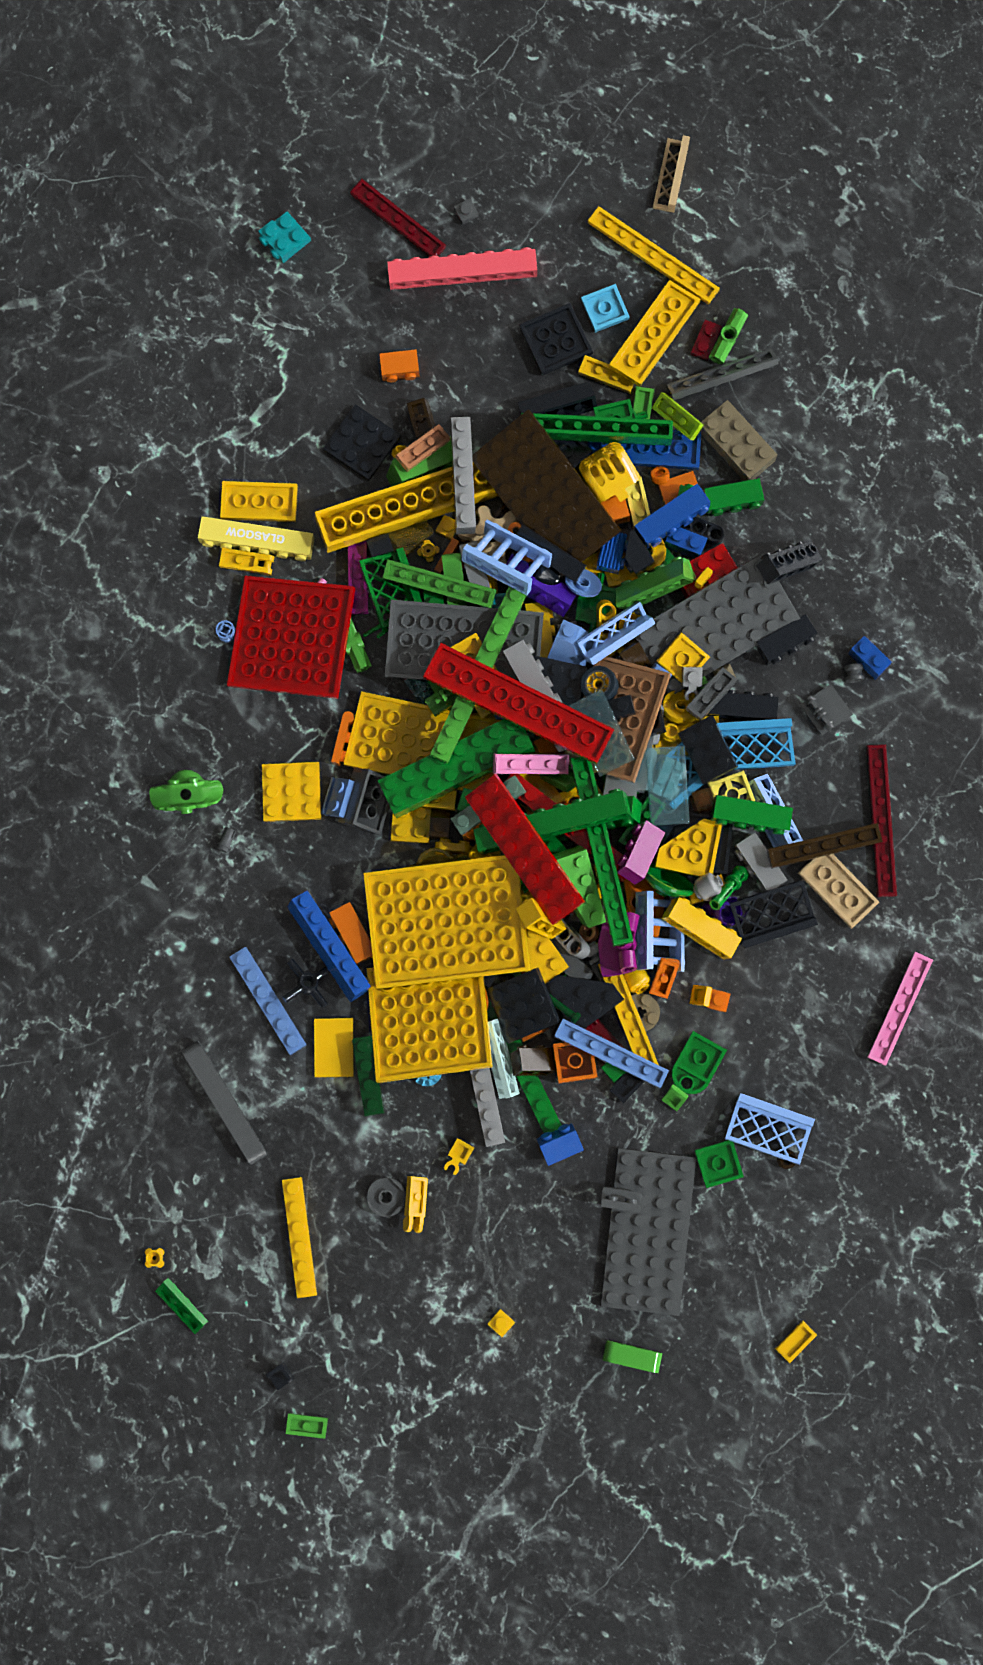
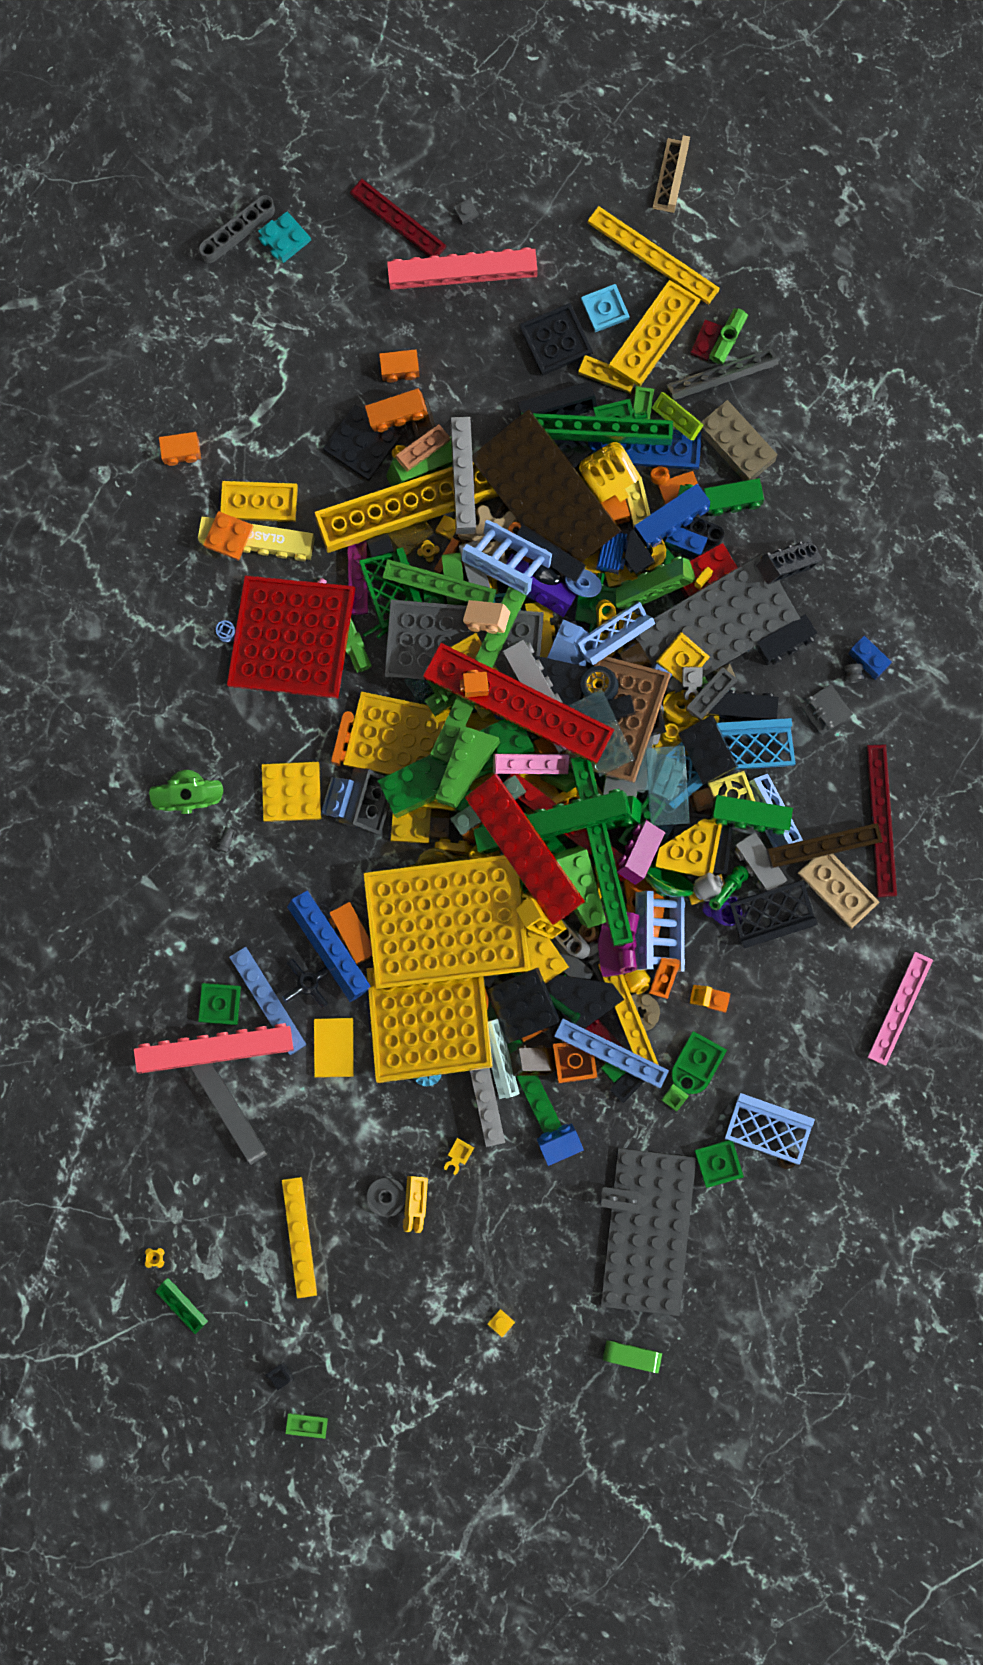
(180, 448): none -> orange brick
(213, 1049): none -> coral brick
(219, 1004): none -> green plate
(228, 535): none -> orange plate
(233, 237): none -> dark grey beam
(246, 561): yellow plate -> none
(370, 1089): dark green brick -> none
(396, 410): none -> orange brick
(466, 761): none -> bright green wedge
(474, 684): none -> orange brick
(486, 616): none -> light nougat brick
(701, 928): yellow brick -> none
(796, 1341): yellow tile -> none

